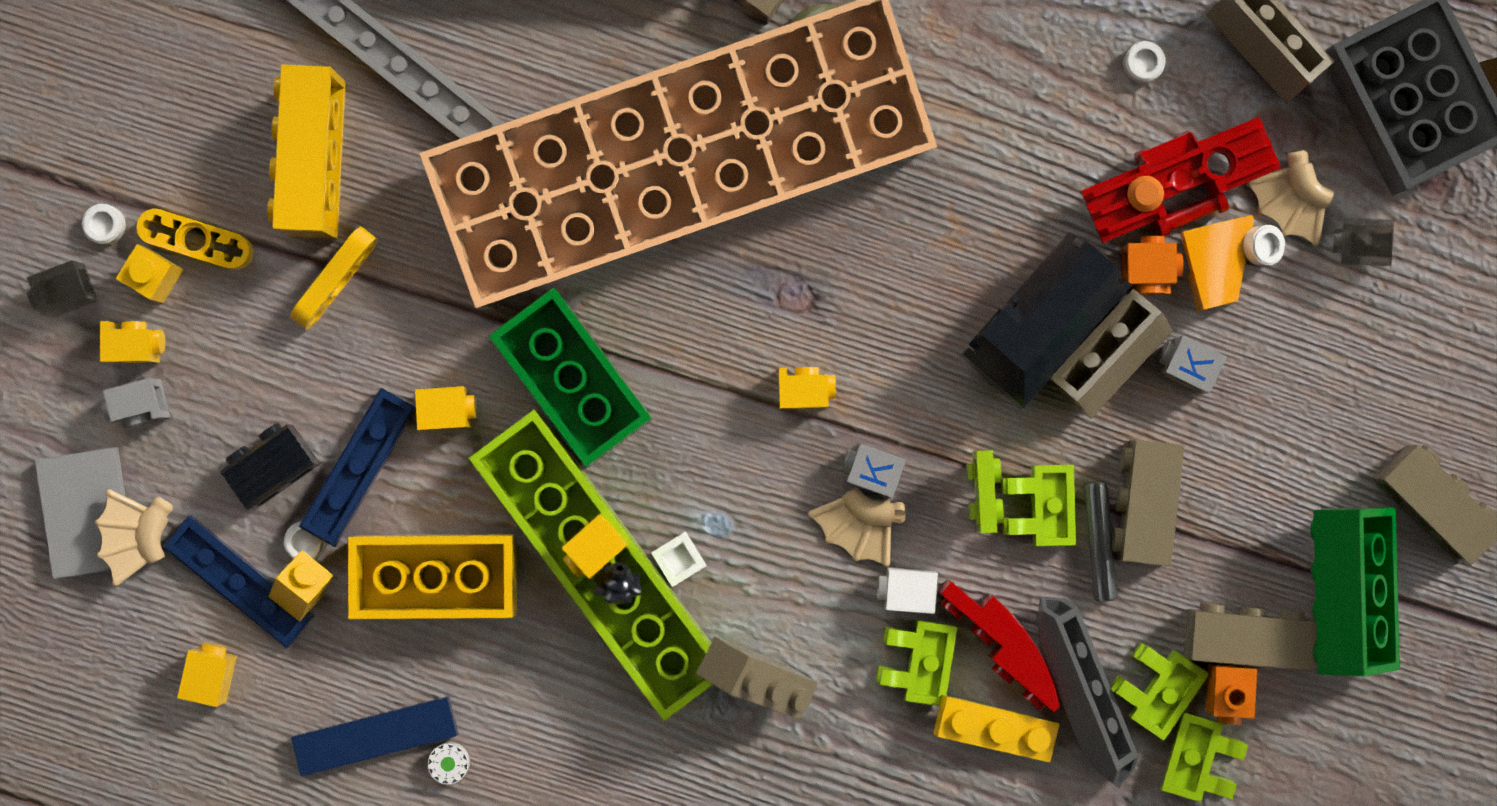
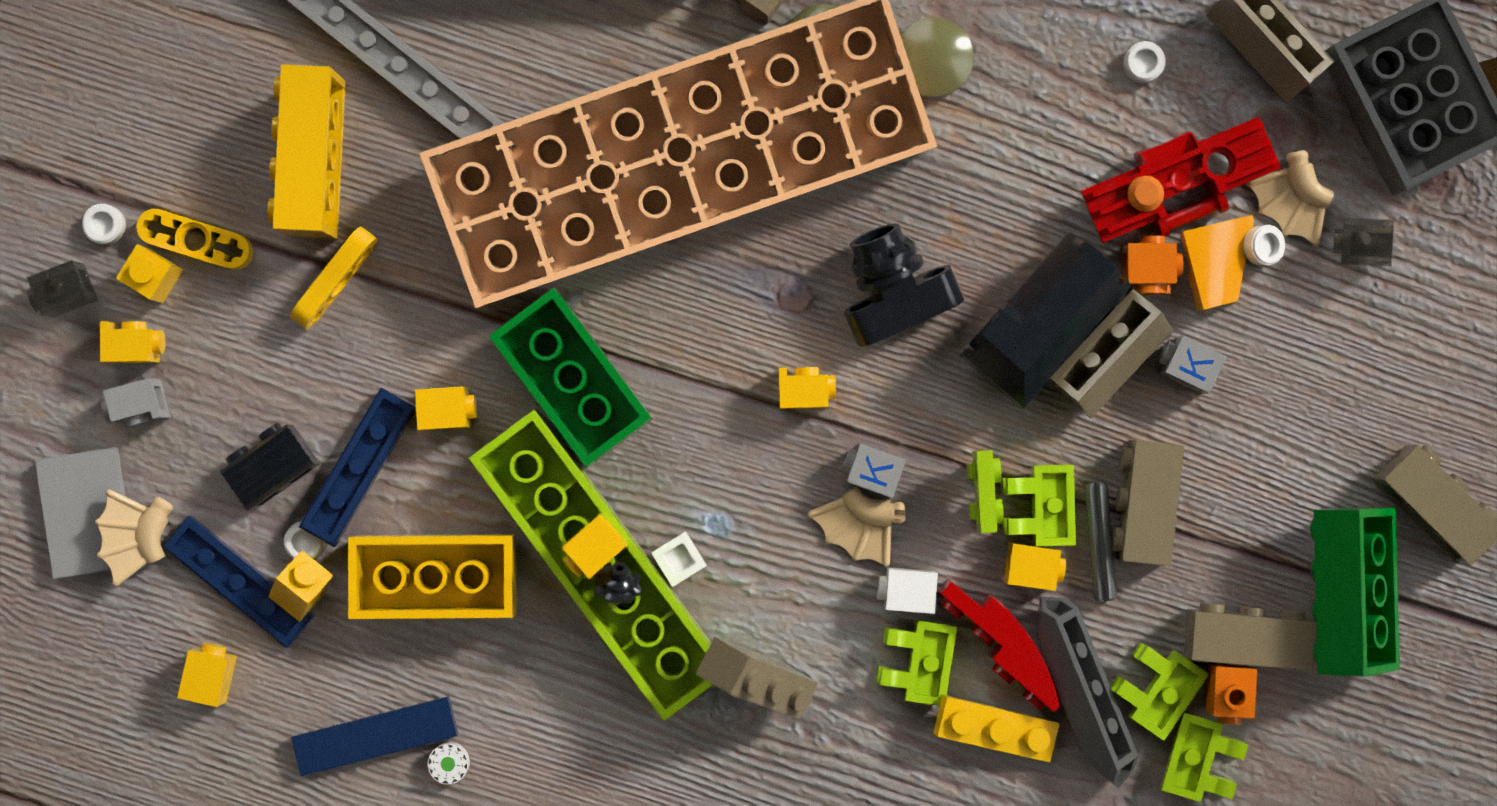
(886, 263): none -> black beam
(938, 55): none -> olive dish
(1034, 566): none -> yellow brick

